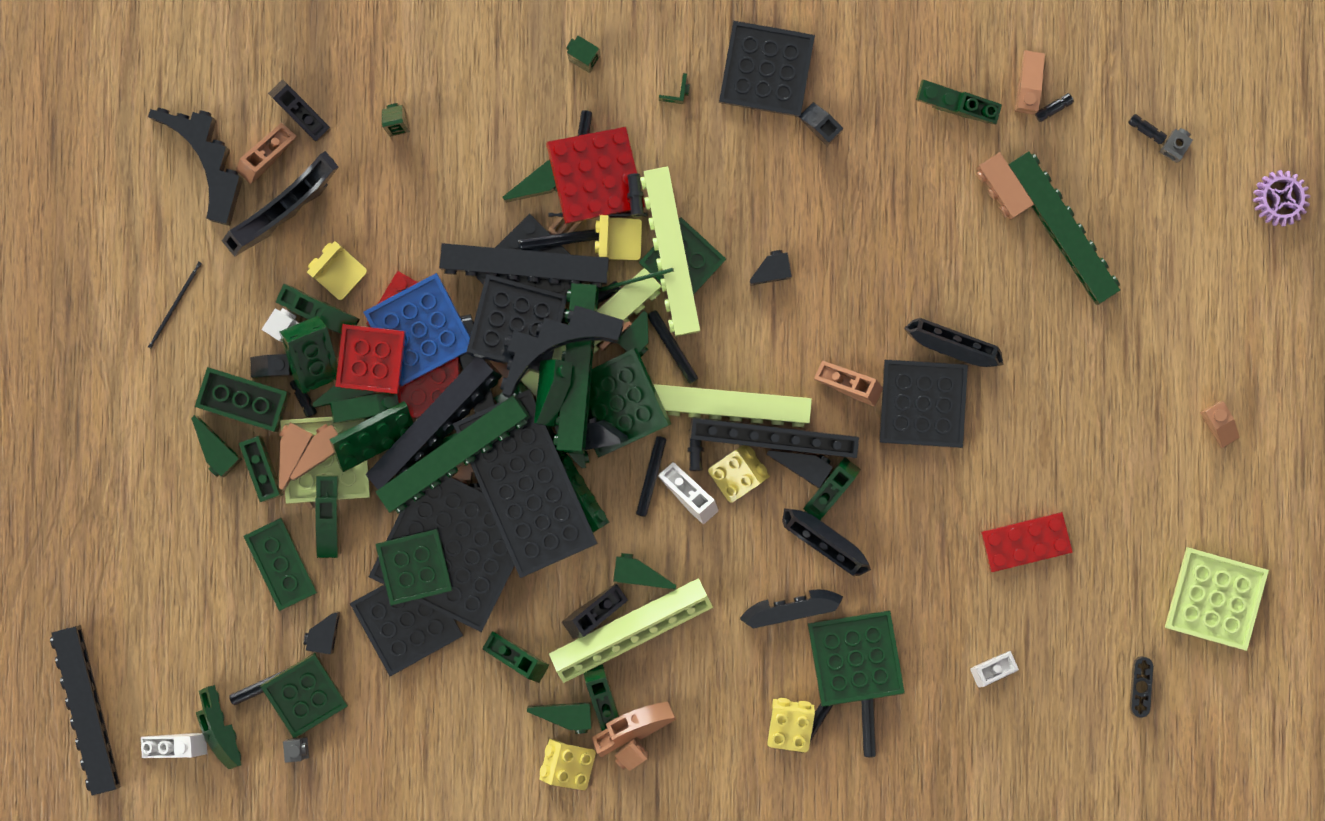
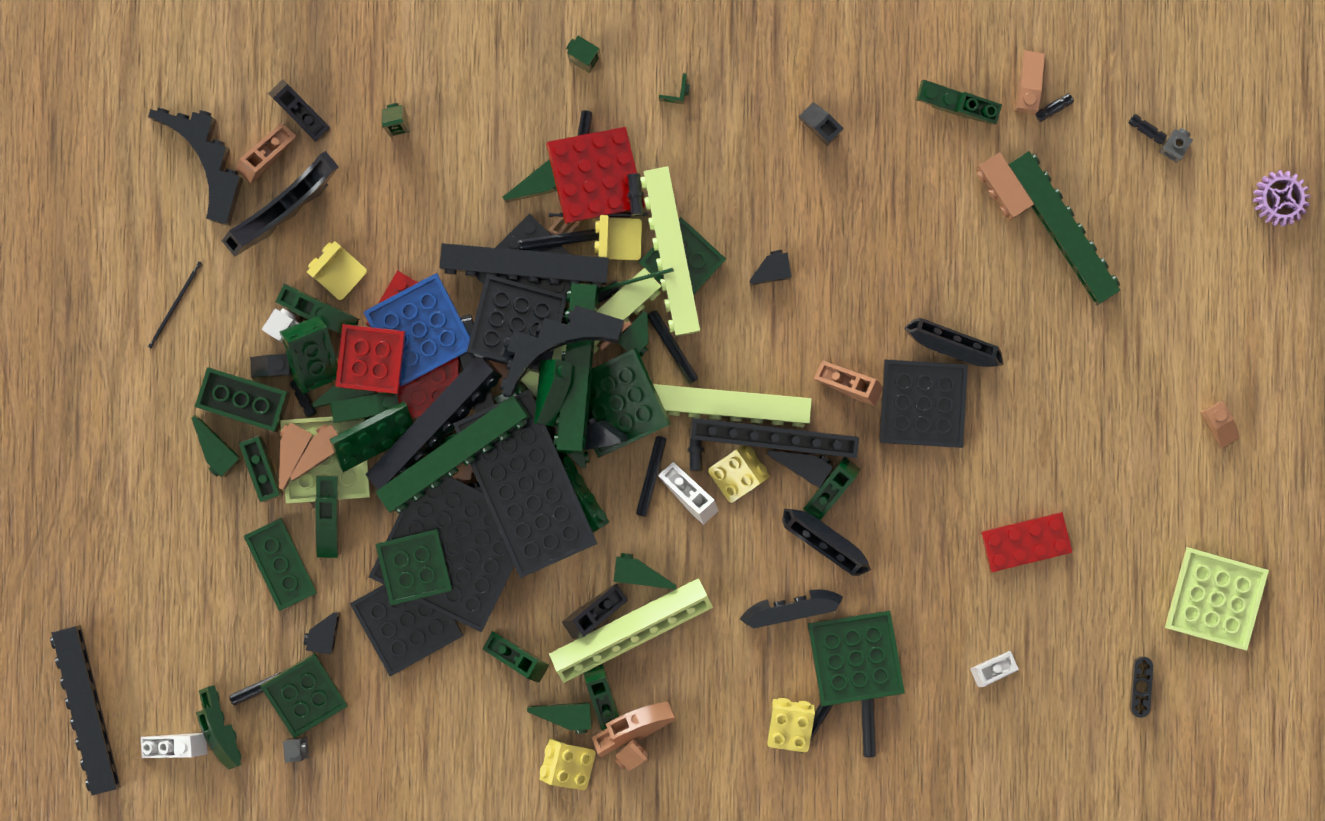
(766, 68): black plate -> none

